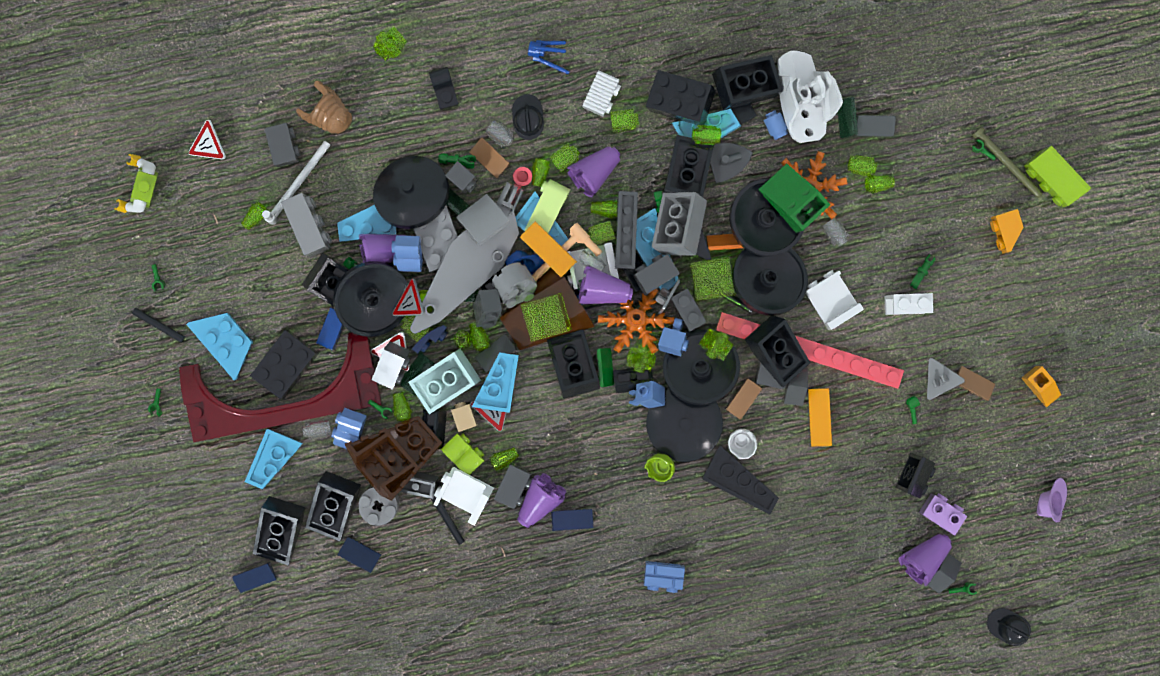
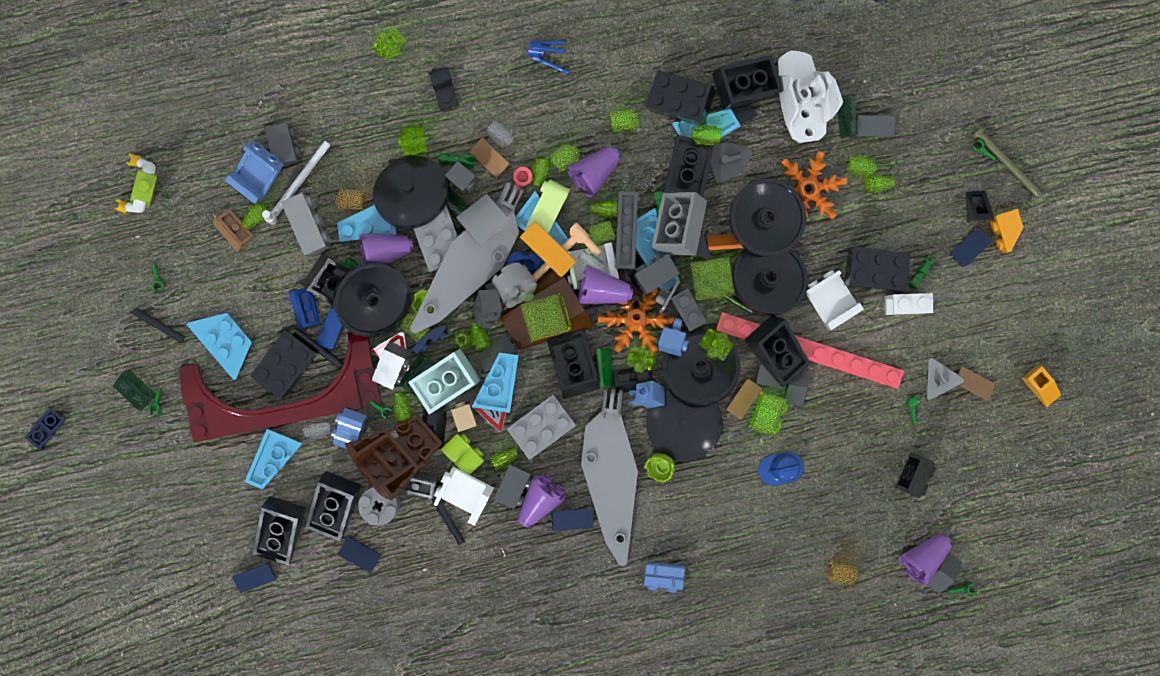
(45, 429): none -> dark blue slope
(134, 390): none -> clear green slope
(207, 143): piece -> none
(231, 228): none -> medium nougat slope
(255, 172): none -> medium blue panel
(304, 308): none -> blue slope
(318, 348): none -> black bar
(329, 112): medium nougat hair -> none
(350, 200): none -> clear yellow brick
(408, 253): medium blue brick -> none
(410, 302): piece -> none
(413, 140): none -> clear neon green brick
(528, 117): black piece -> none
(541, 426): none -> light grey brick
(601, 93): white brick -> none
(611, 474): none -> light grey wing
(736, 480): black wing -> none
(742, 443): white hair -> none
(768, 413): none -> clear neon green brick
(775, 124): medium blue brick -> none
(781, 468): none -> blue piece
(794, 198): green slope -> none
(820, 417): light orange slope -> none
(835, 232): clear brick -> none
(842, 573): none -> clear yellow brick
(877, 269): none -> black brick
(943, 514): lavender brick -> none
(971, 247): none -> dark blue slope
(978, 206): none -> black slope
(1008, 626): black piece -> none
(1053, 501): lavender piece -> none
(1056, 177): lime slope -> none

